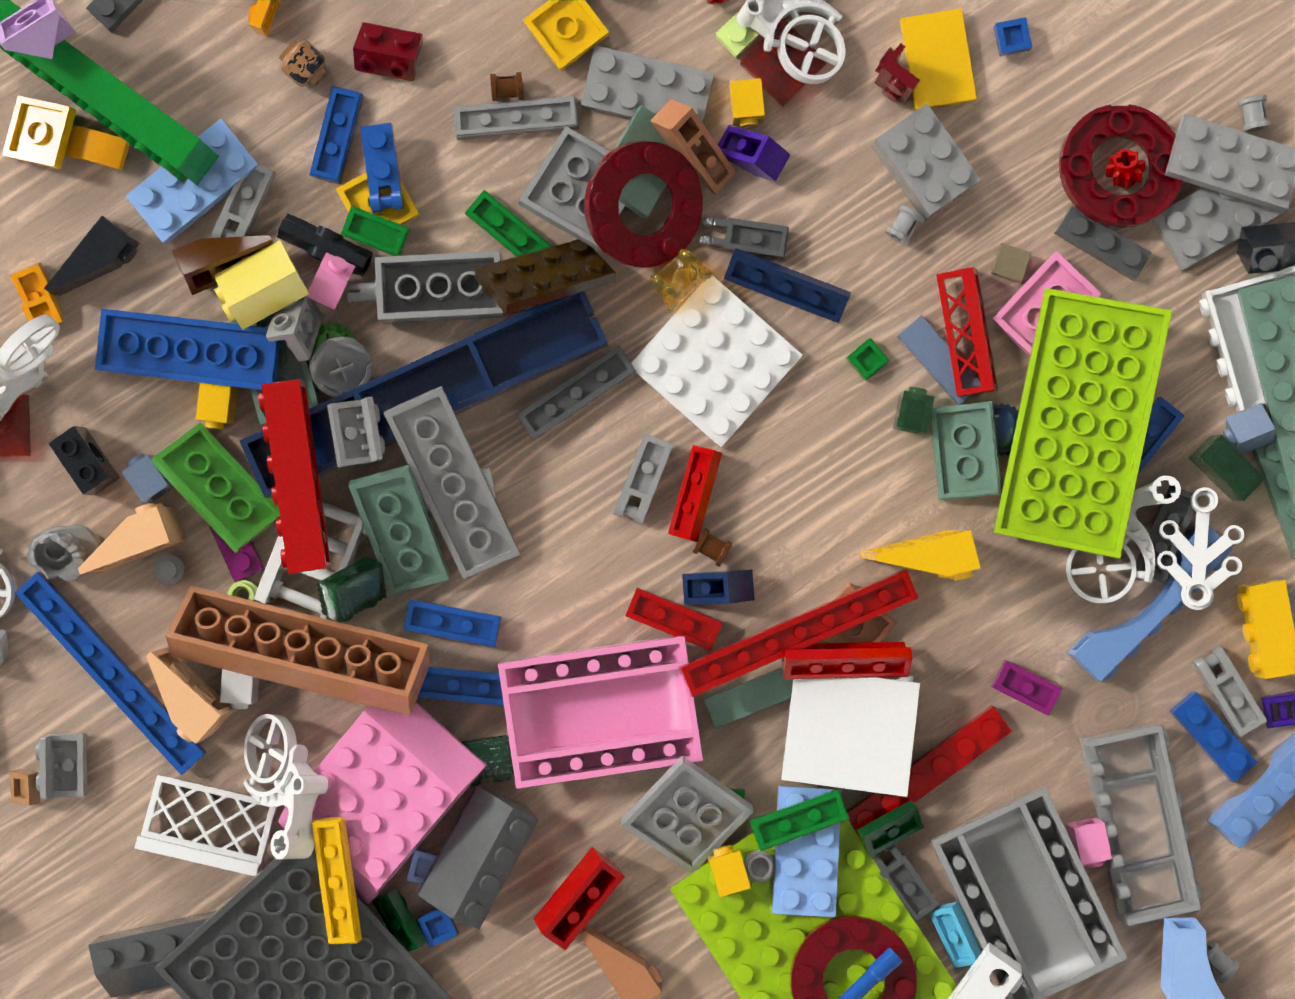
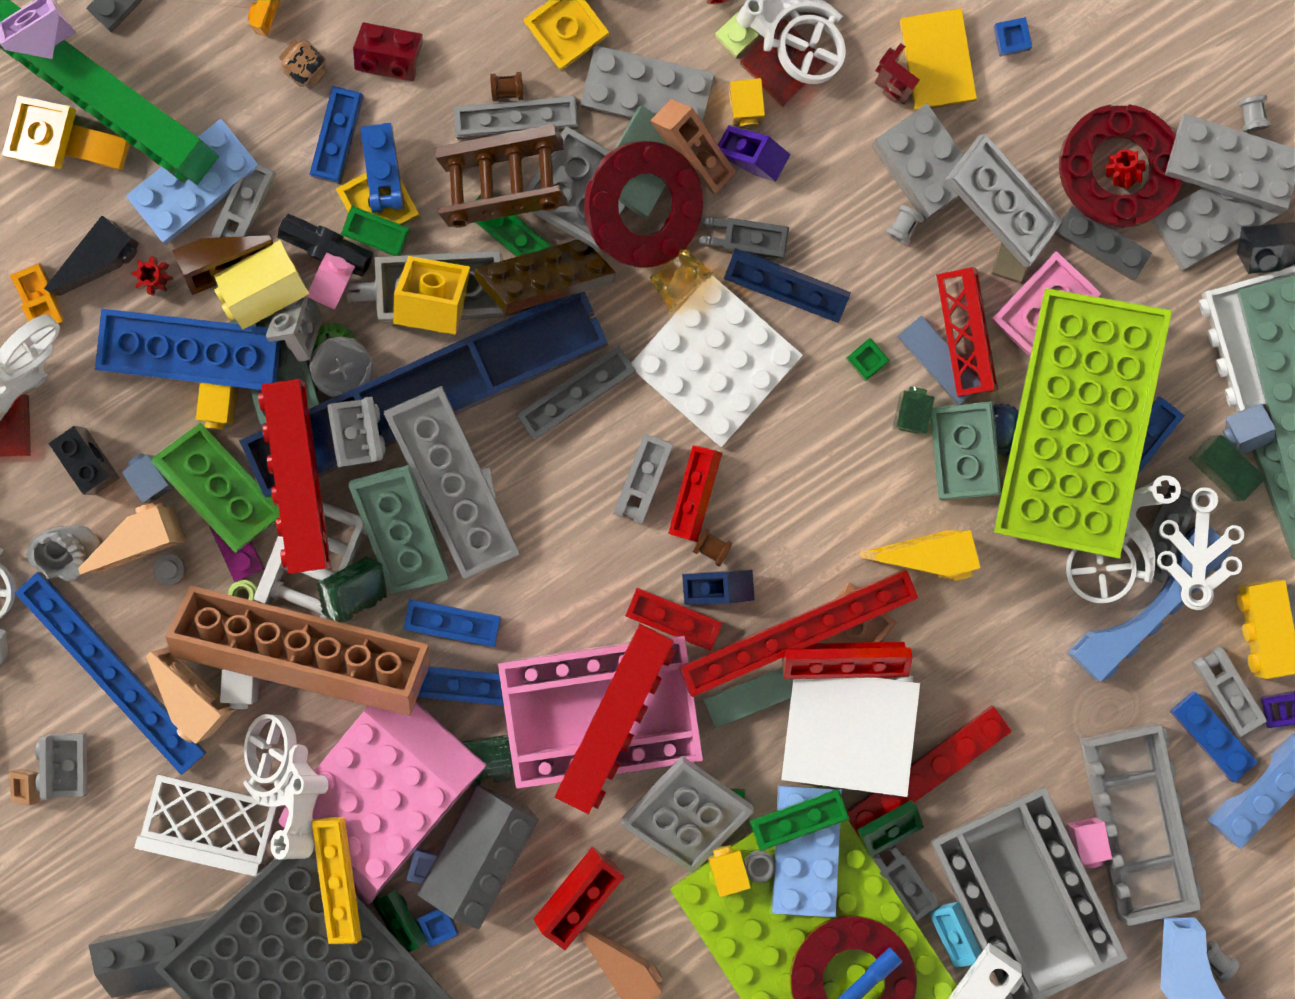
(144, 277): none -> red gear
(431, 295): none -> yellow slope
(495, 149): none -> reddish brown fence
(614, 719): none -> red brick
(1004, 200): none -> light grey tile
(1026, 687): magenta plate -> none

